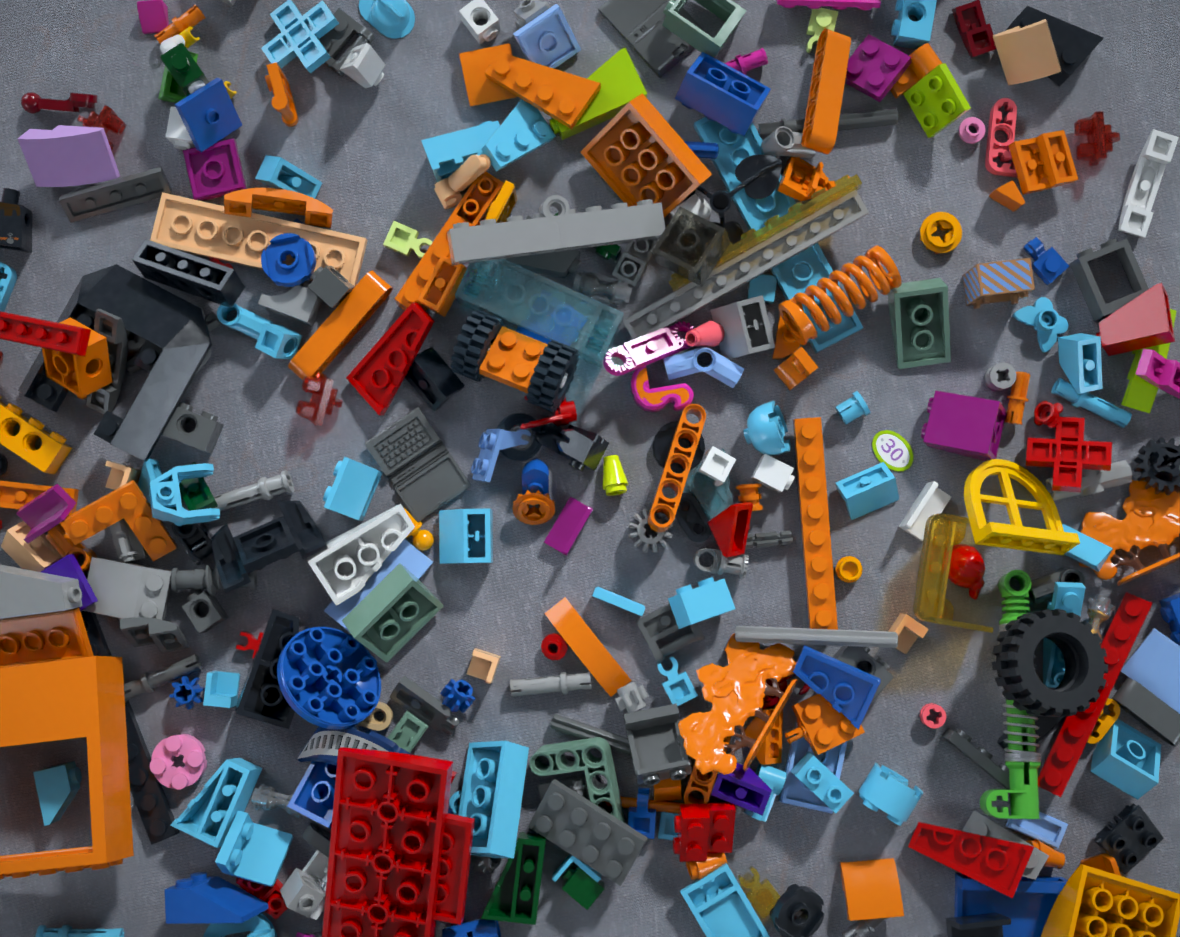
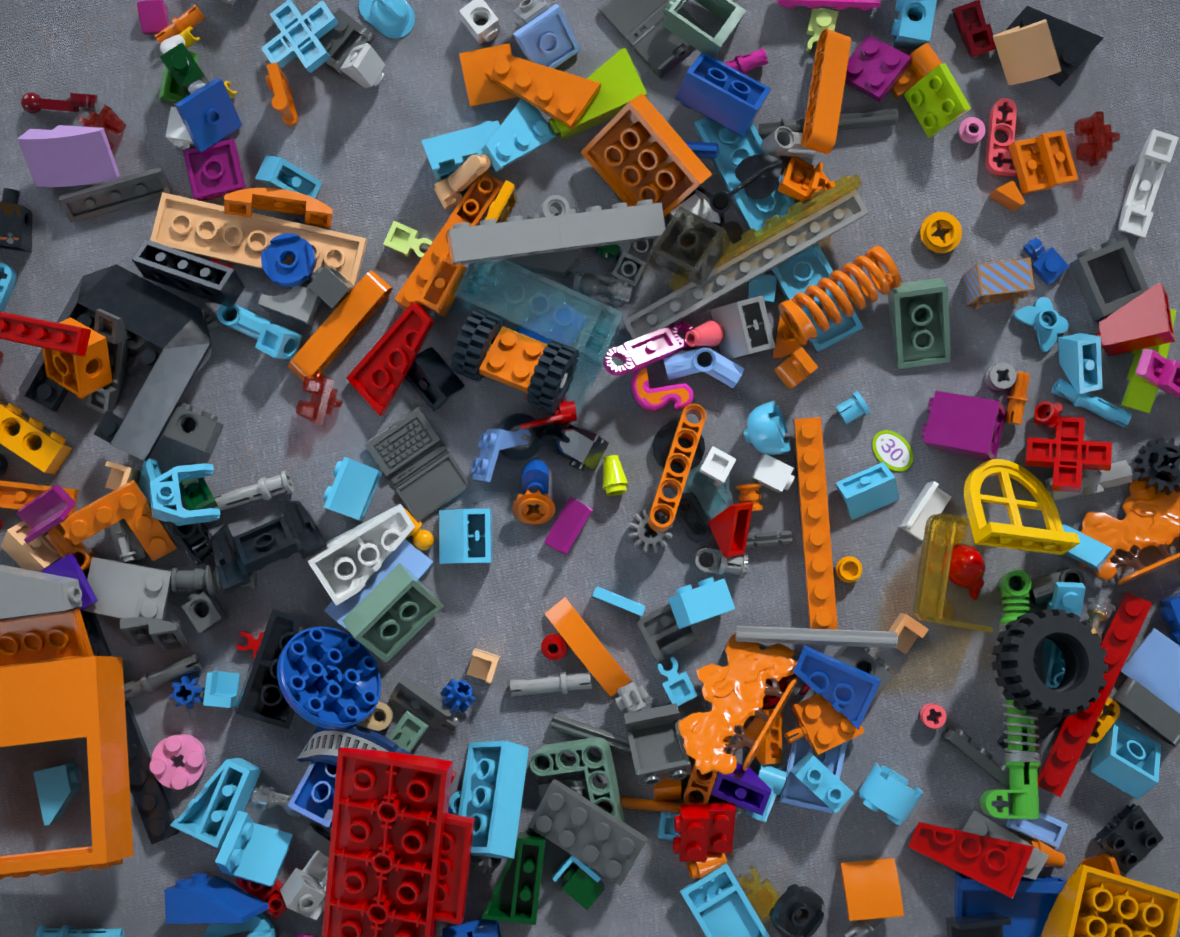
(641, 817): blue plate -> none

